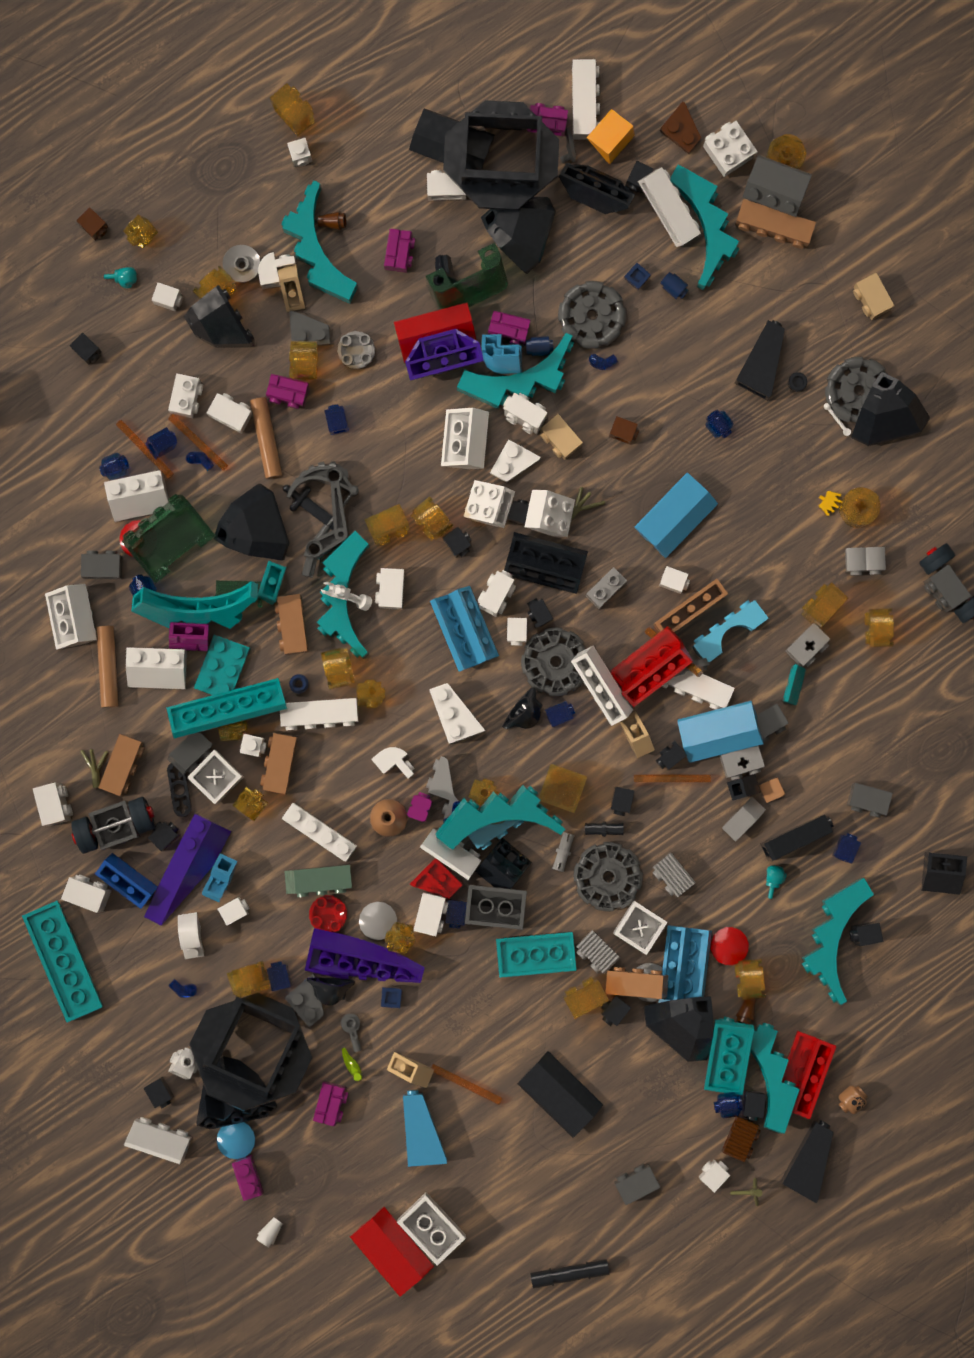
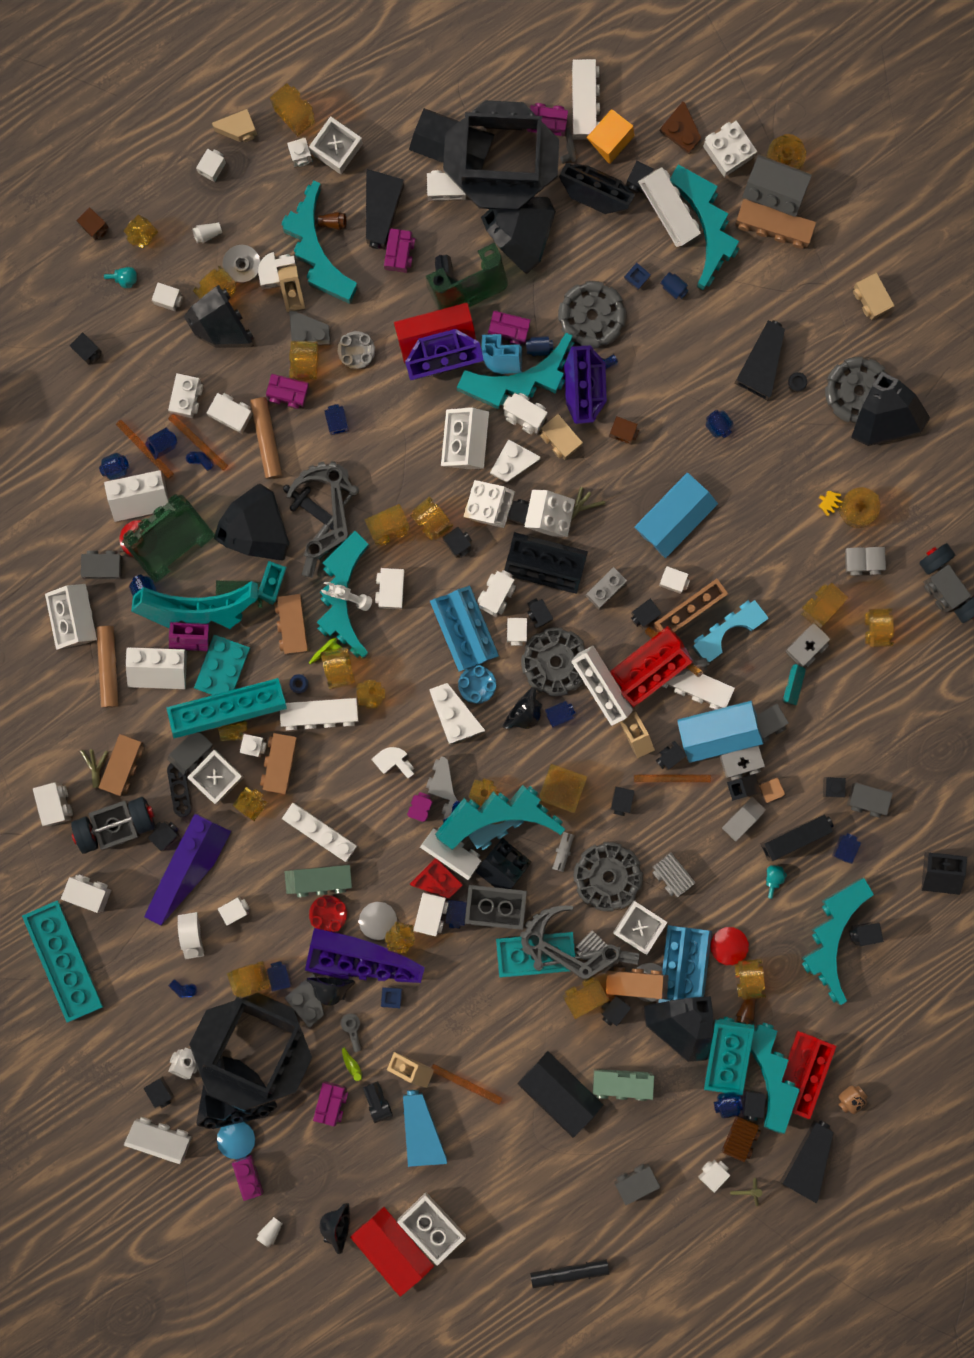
(126, 880): blue brick -> none
(206, 232): none -> white cone
(211, 164): none -> white brick
(220, 877): dark azure brick -> none
(236, 126): none -> tan slope
(331, 644): none -> lime bar
(335, 145): none -> white brick
(335, 1227): none -> black hat
(379, 1107): none -> black piece
(382, 200): none -> black slope
(398, 817): medium nougat piece -> none
(477, 684): none -> dark azure dish
(585, 383): none -> dark purple wedge
(597, 959): none -> dark grey piece
(604, 828): black pin -> none
(623, 1084): none -> sand green wedge
(645, 614): none -> black brick
(834, 787): none -> black brick
(846, 431): white hinge -> none

